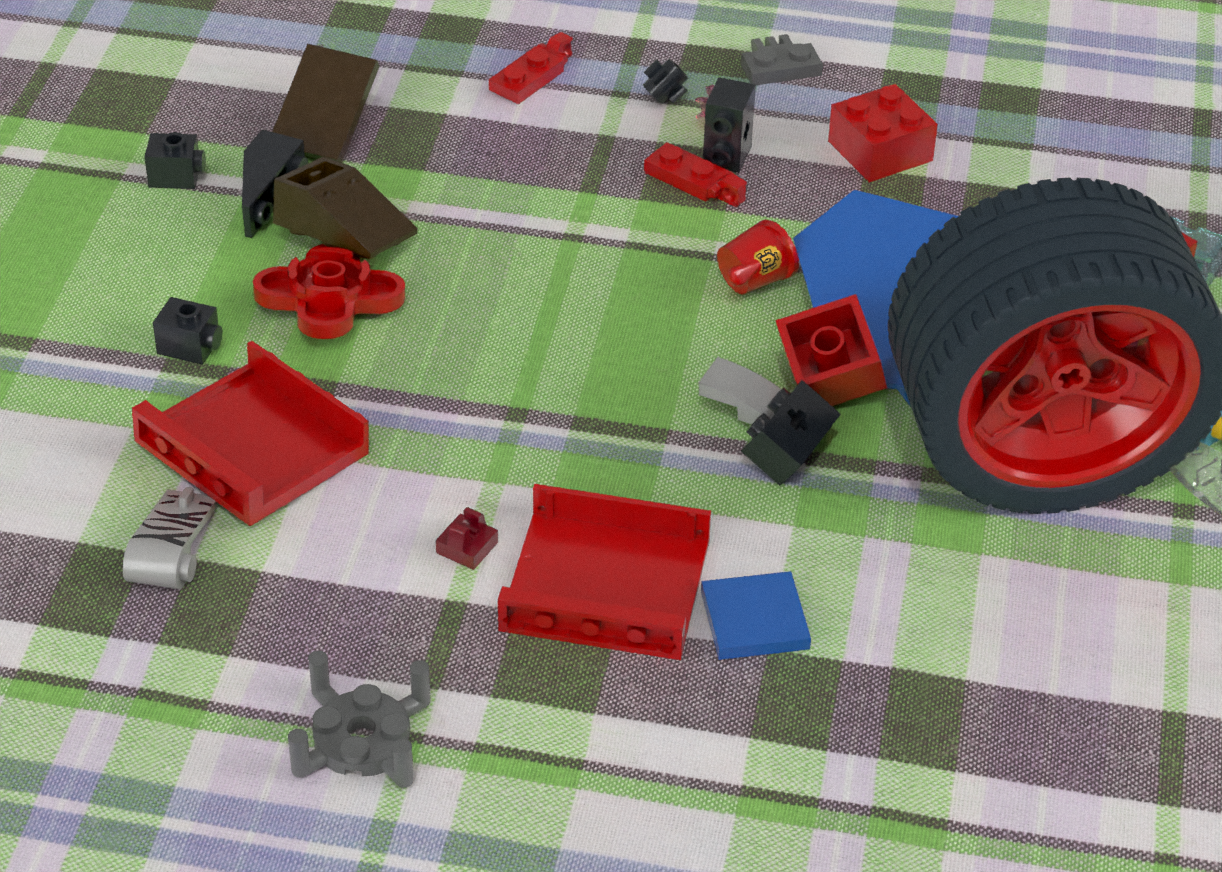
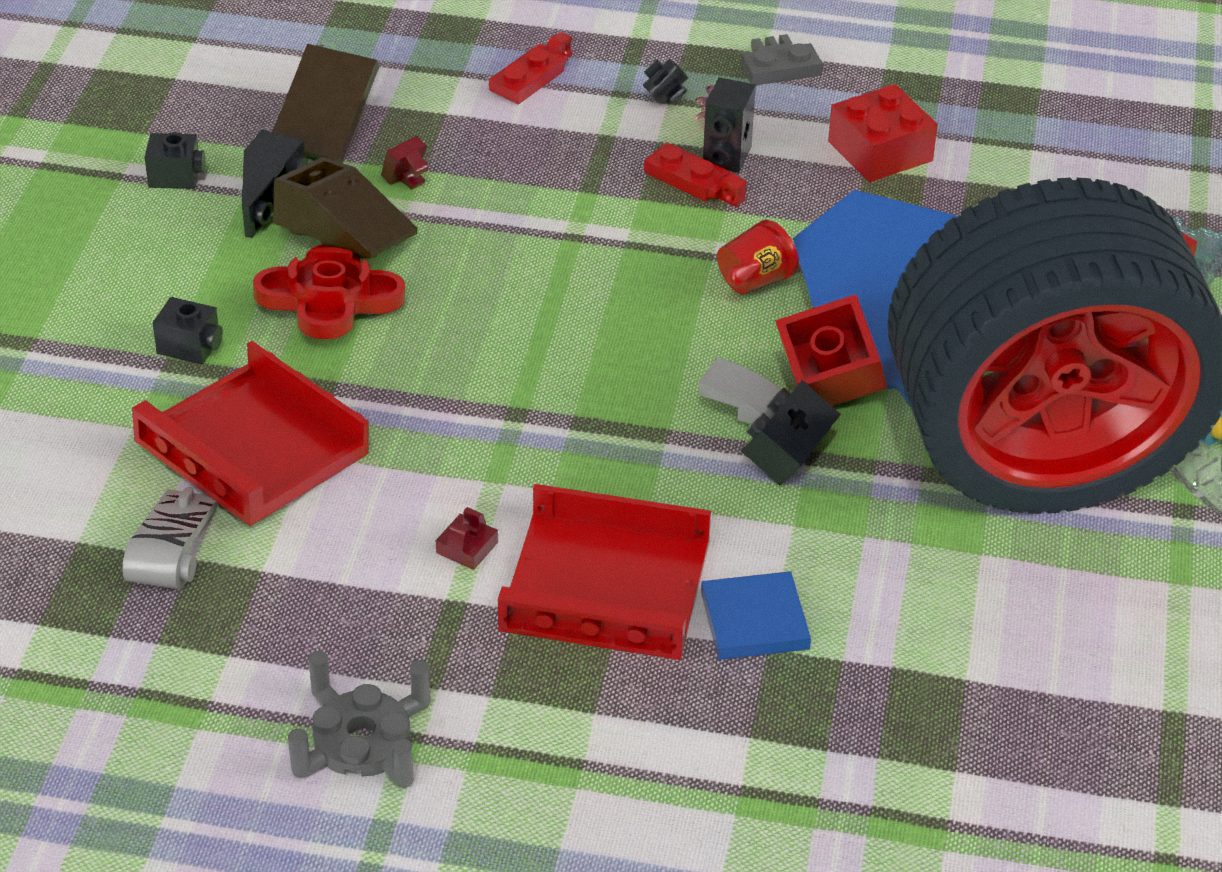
(406, 163): none -> dark red tile

